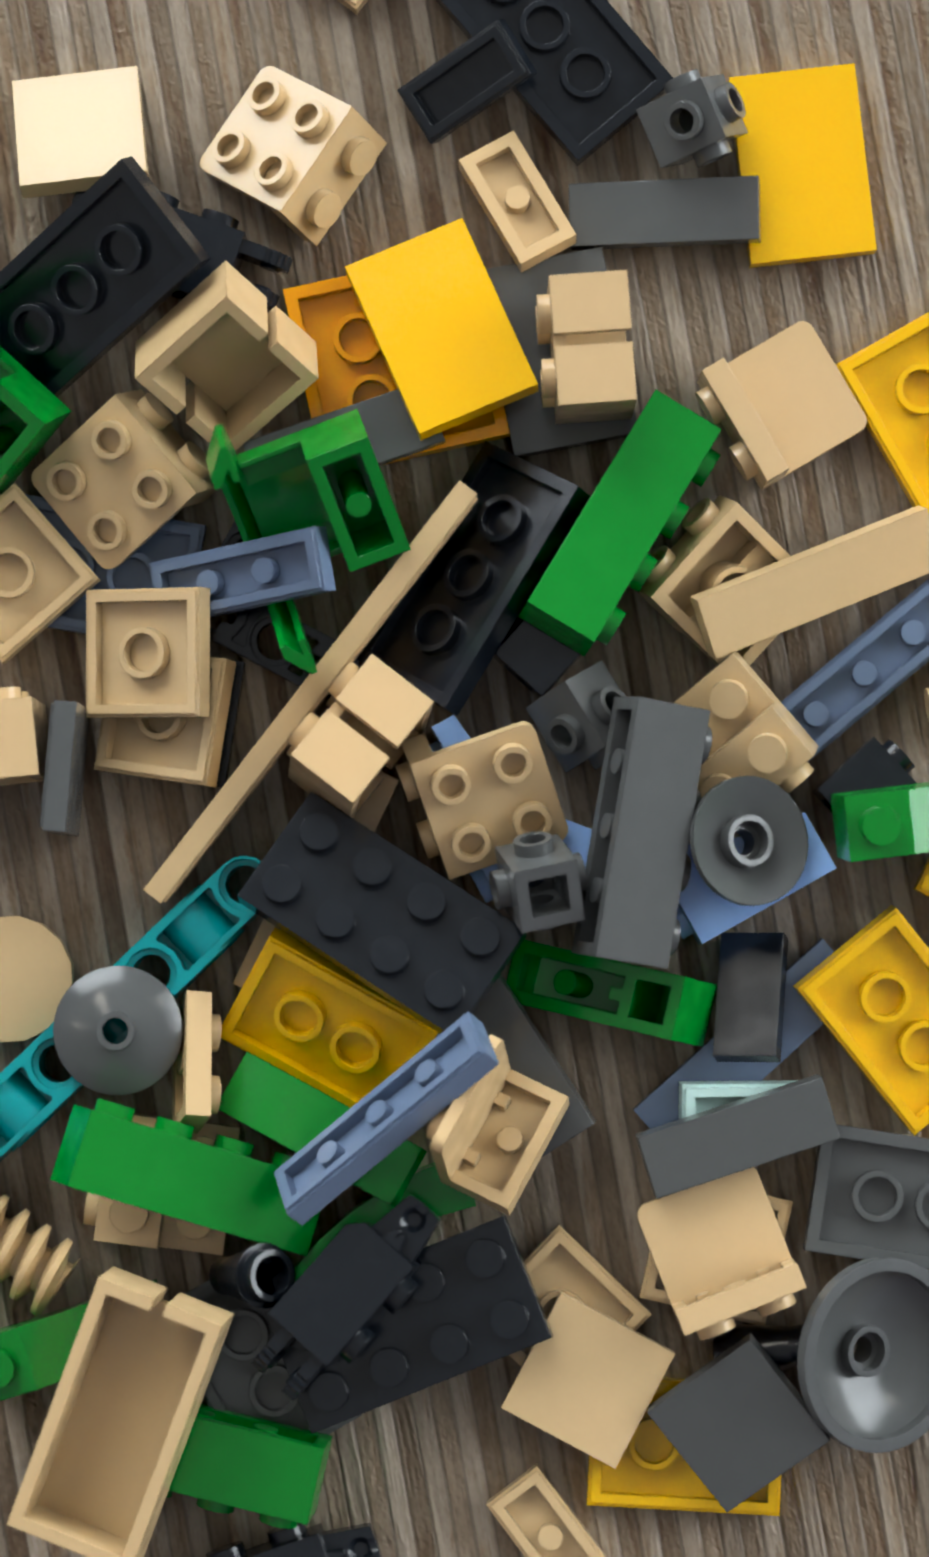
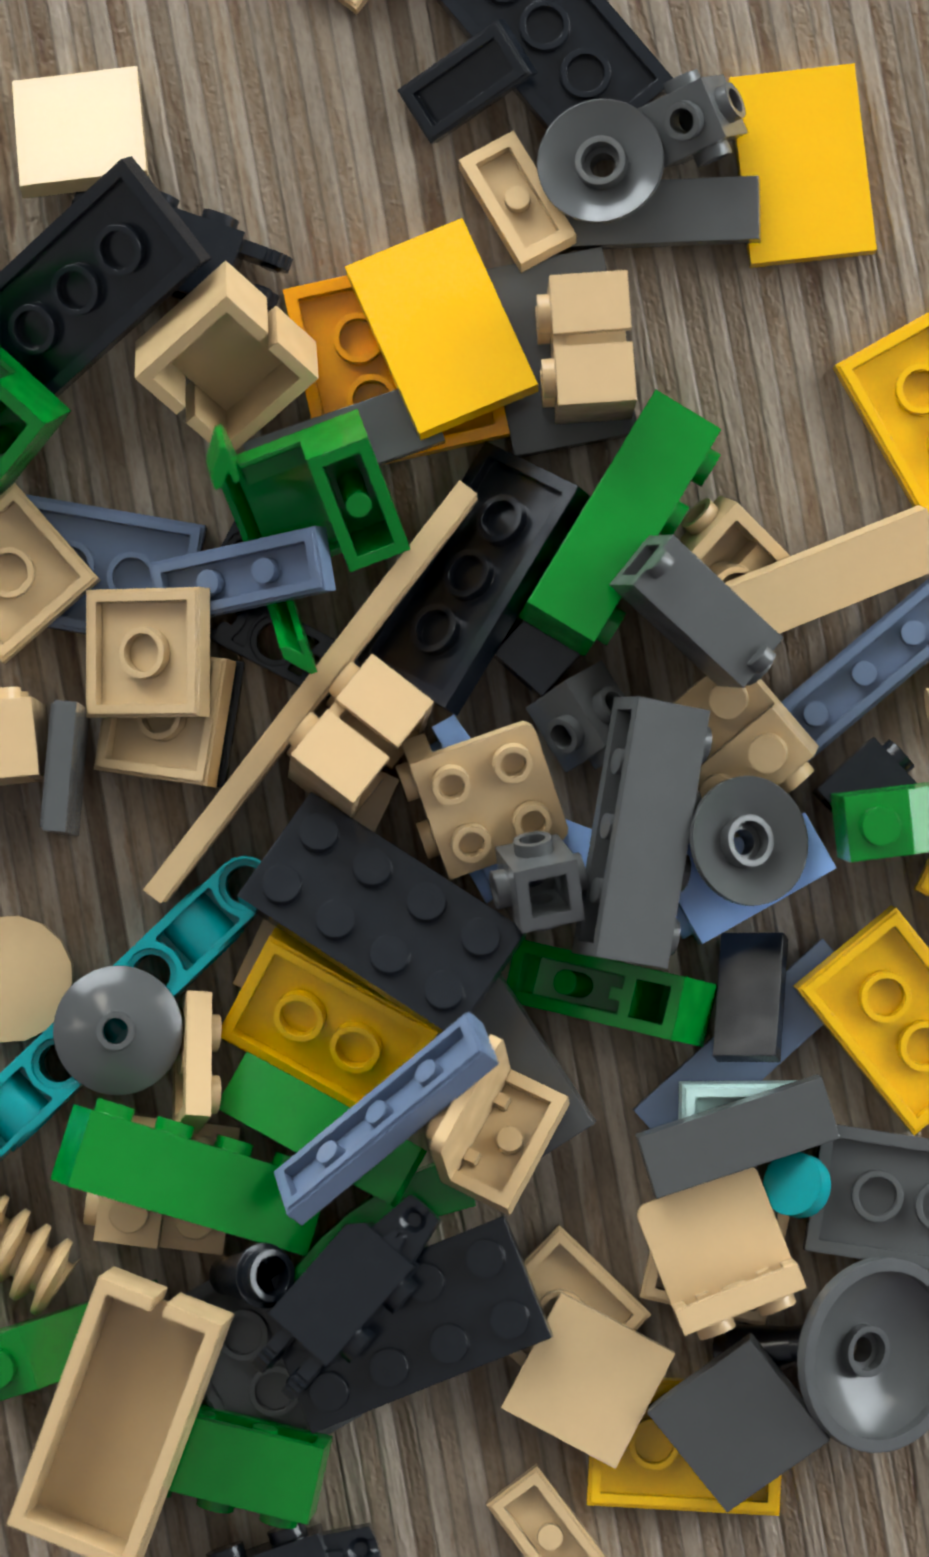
(123, 476): tan bracket -> none
(293, 151): tan bracket -> none
(596, 133): none -> dark grey dish
(697, 612): none -> dark grey brick
(780, 404): tan bracket -> none
(797, 1185): none -> teal tile

